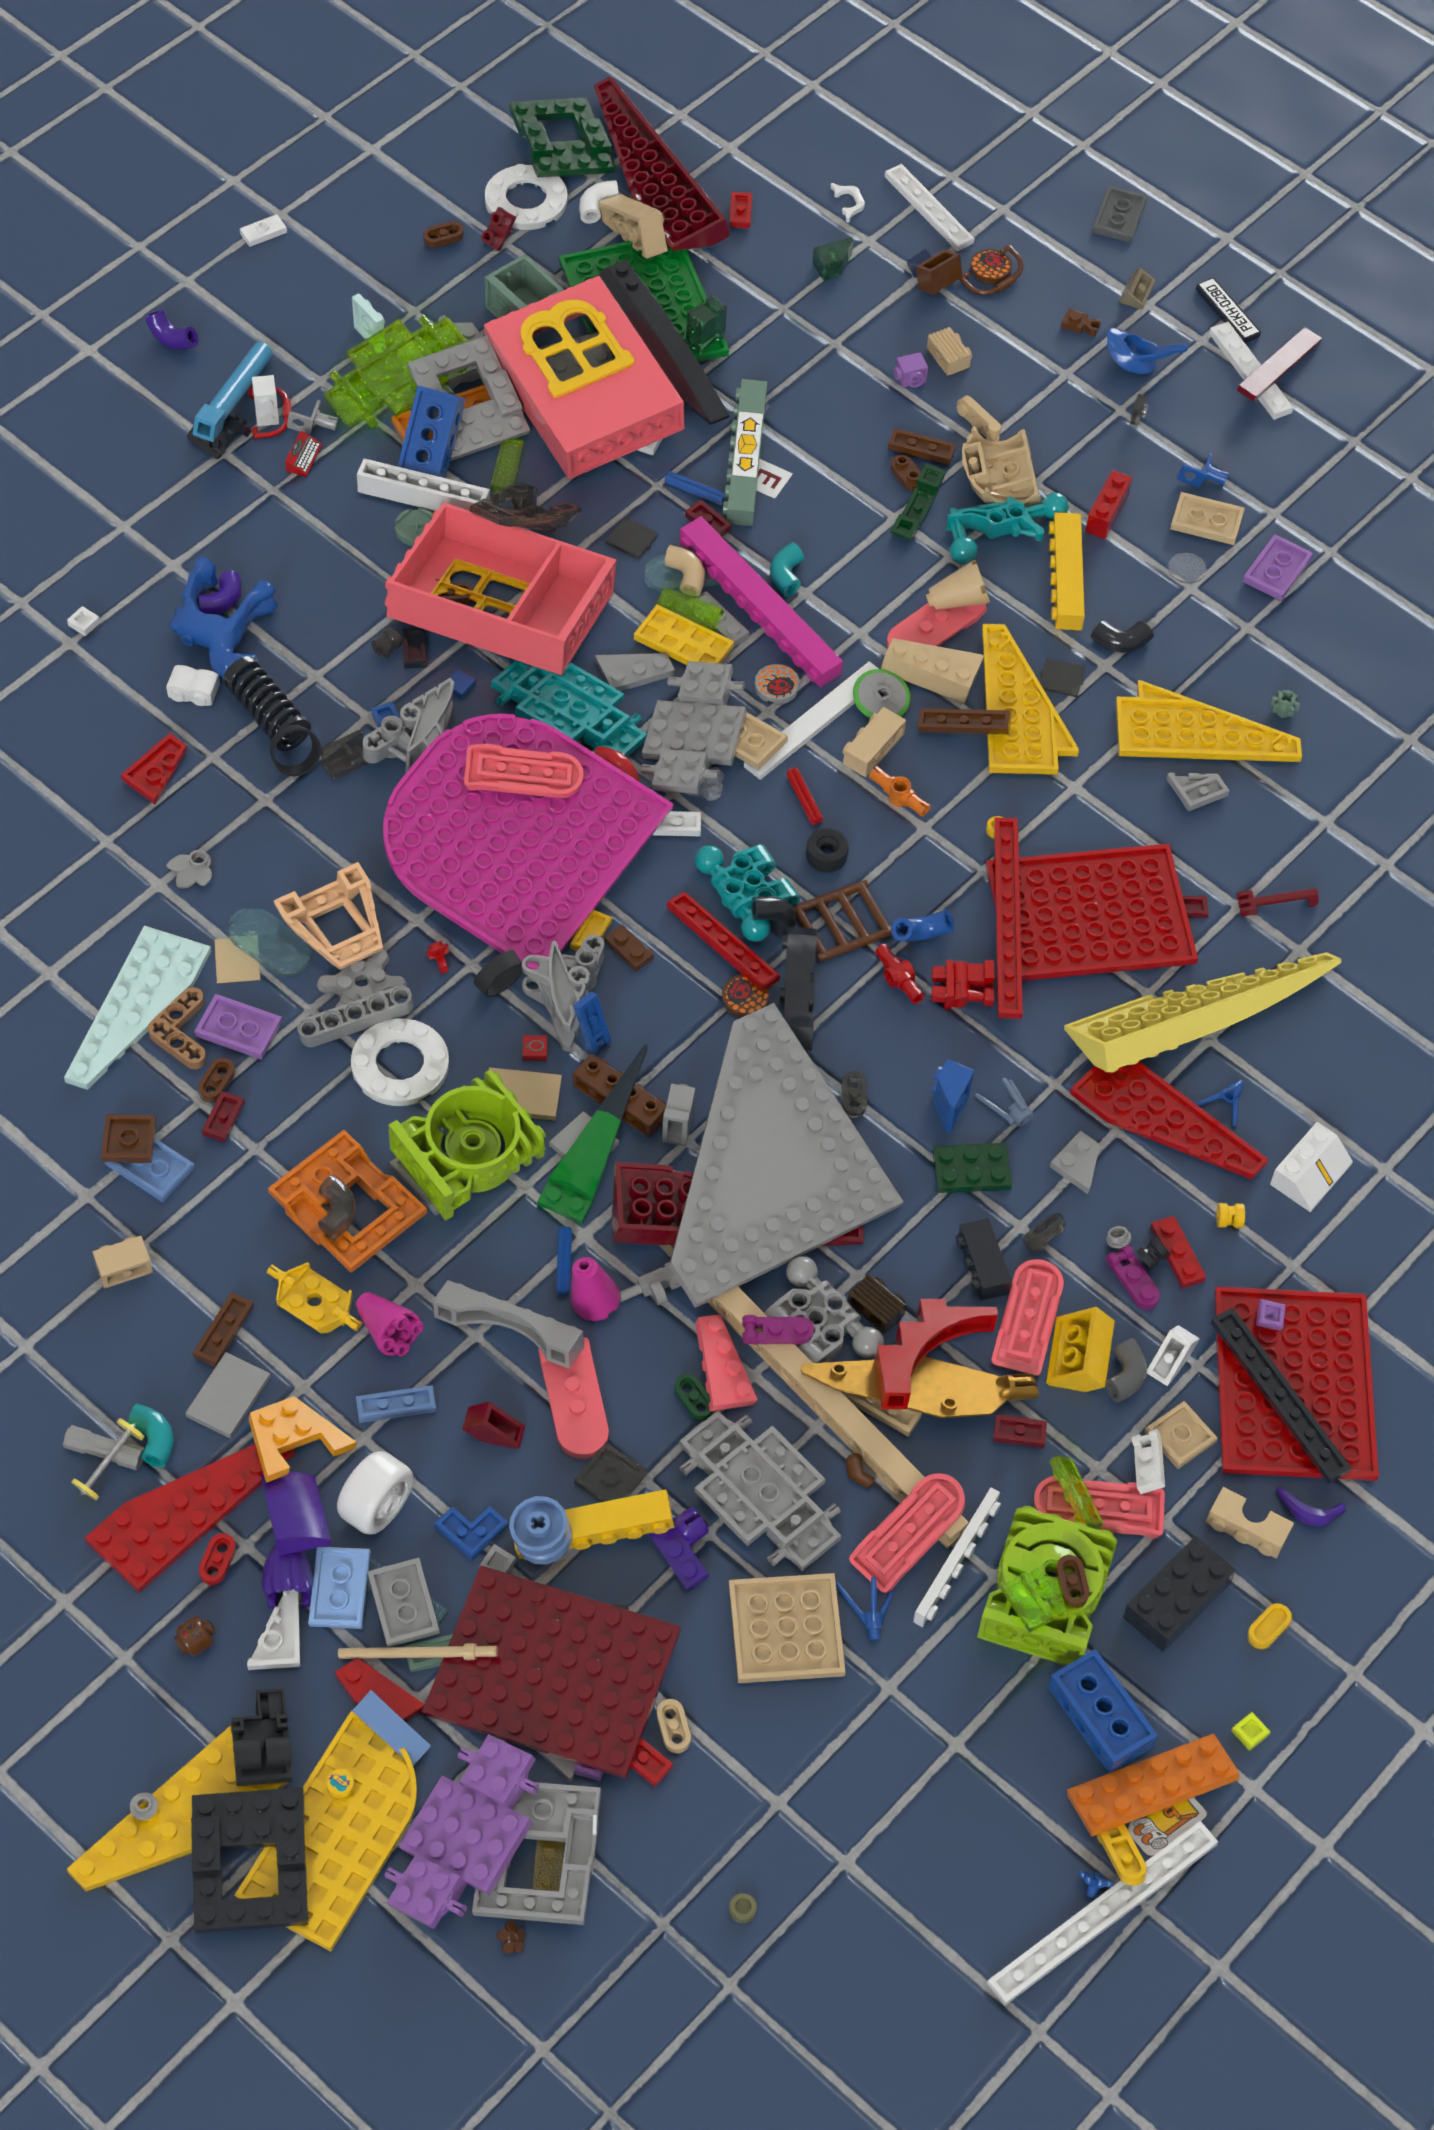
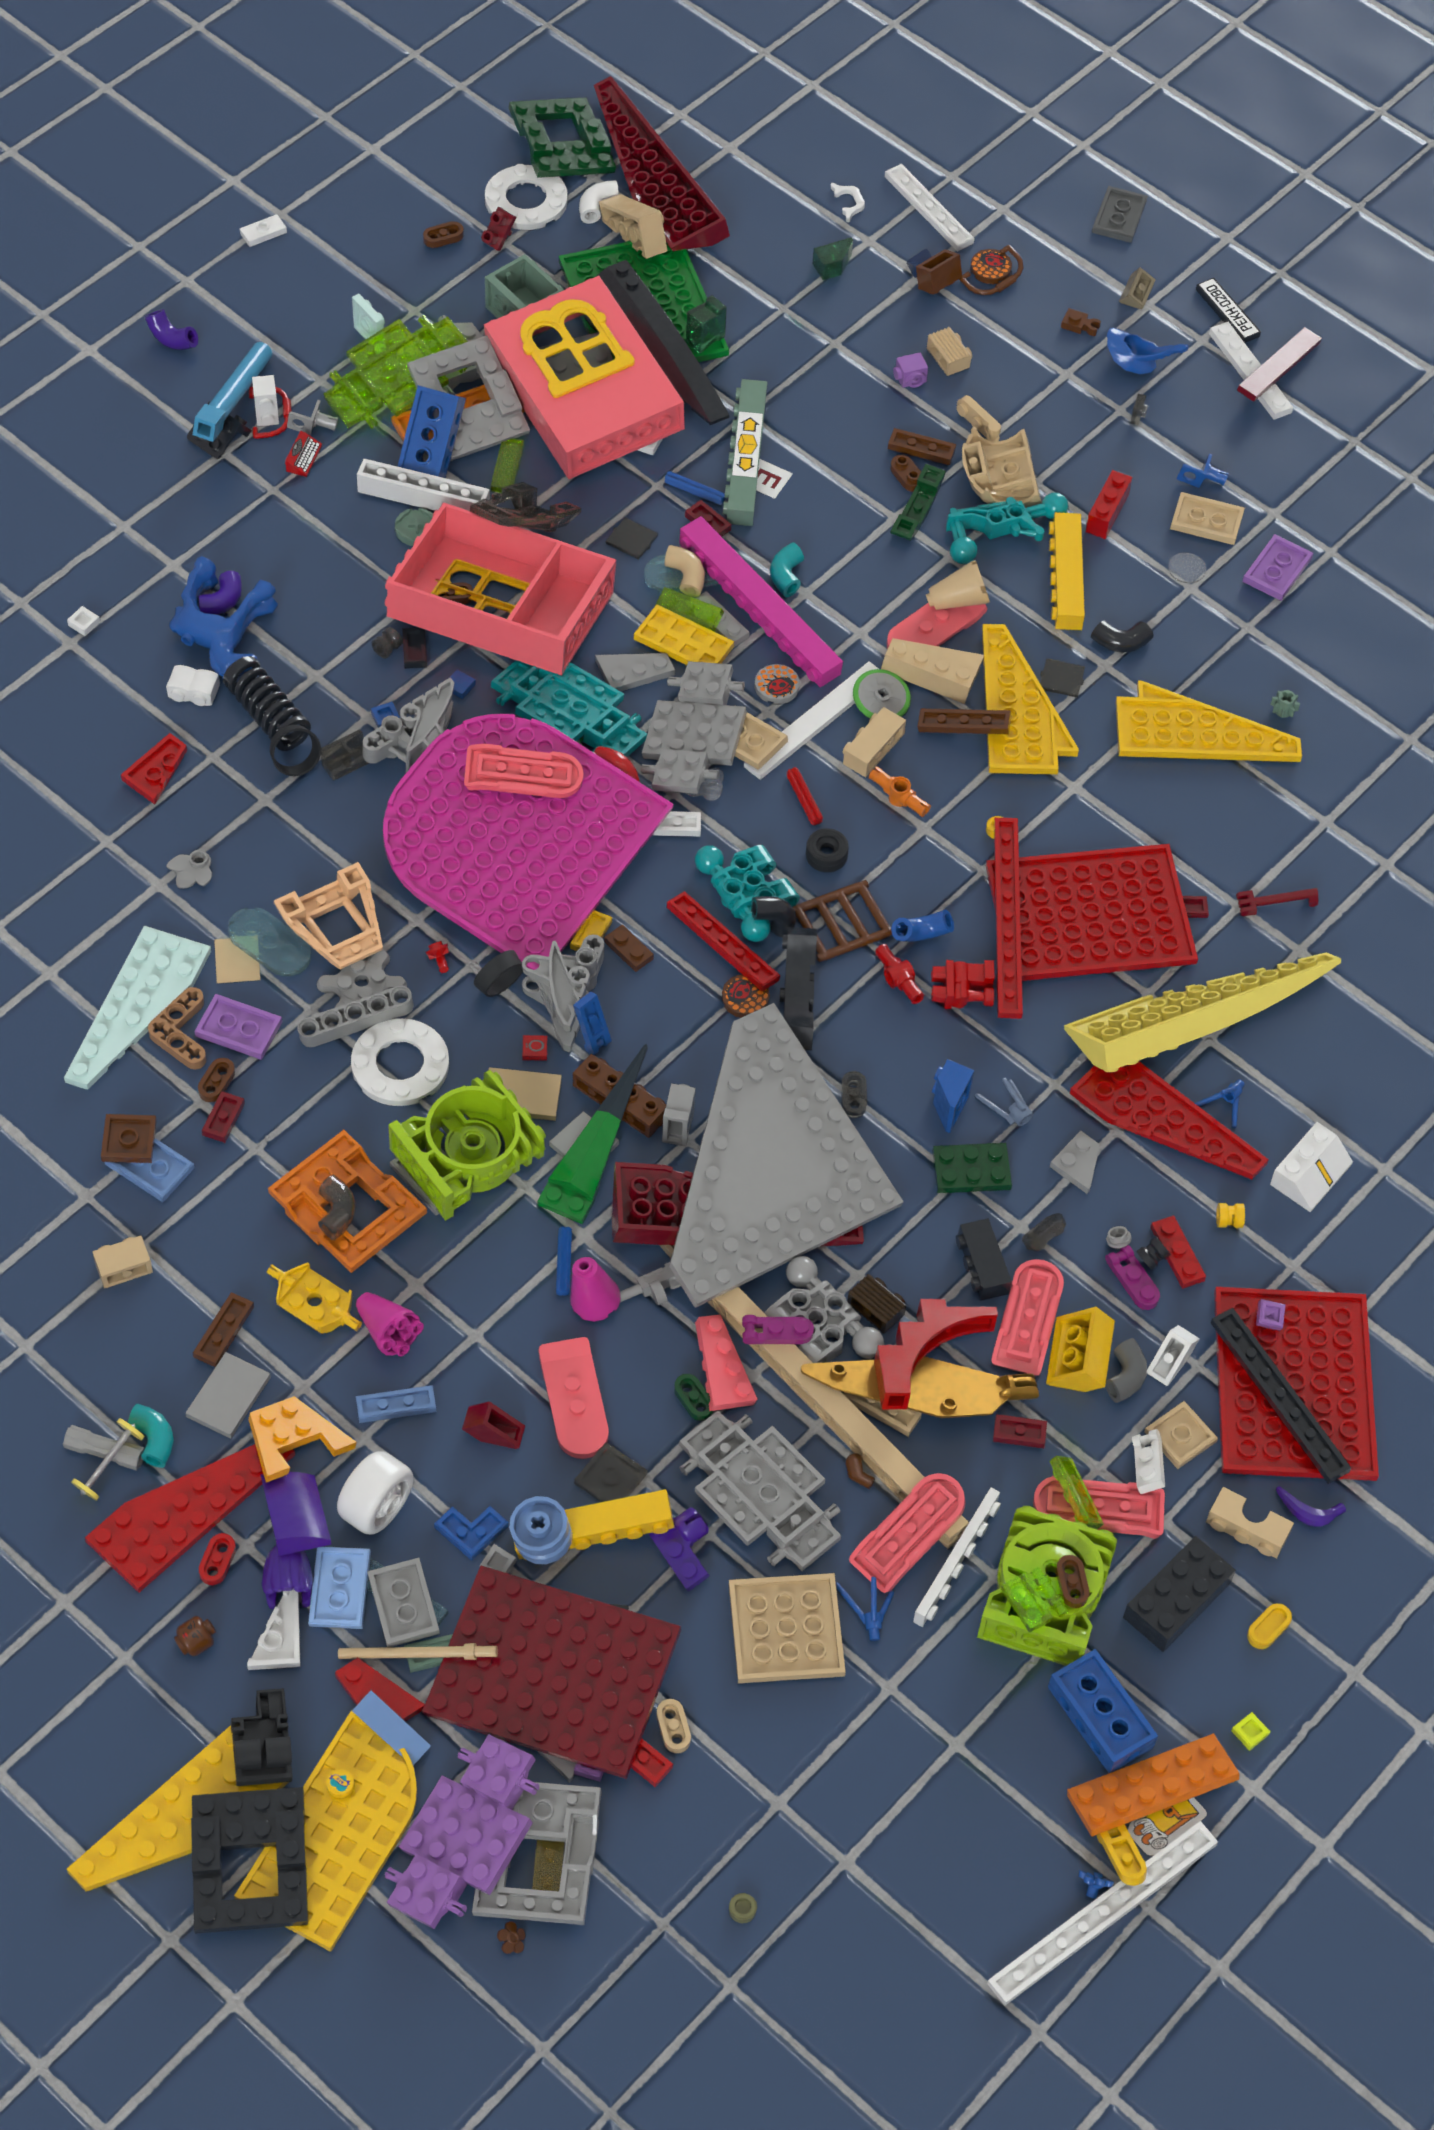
(147, 1813): light grey plate -> none
(463, 1306): light grey arch -> none
(740, 210): red plate -> none
(1198, 789): light grey wing -> none

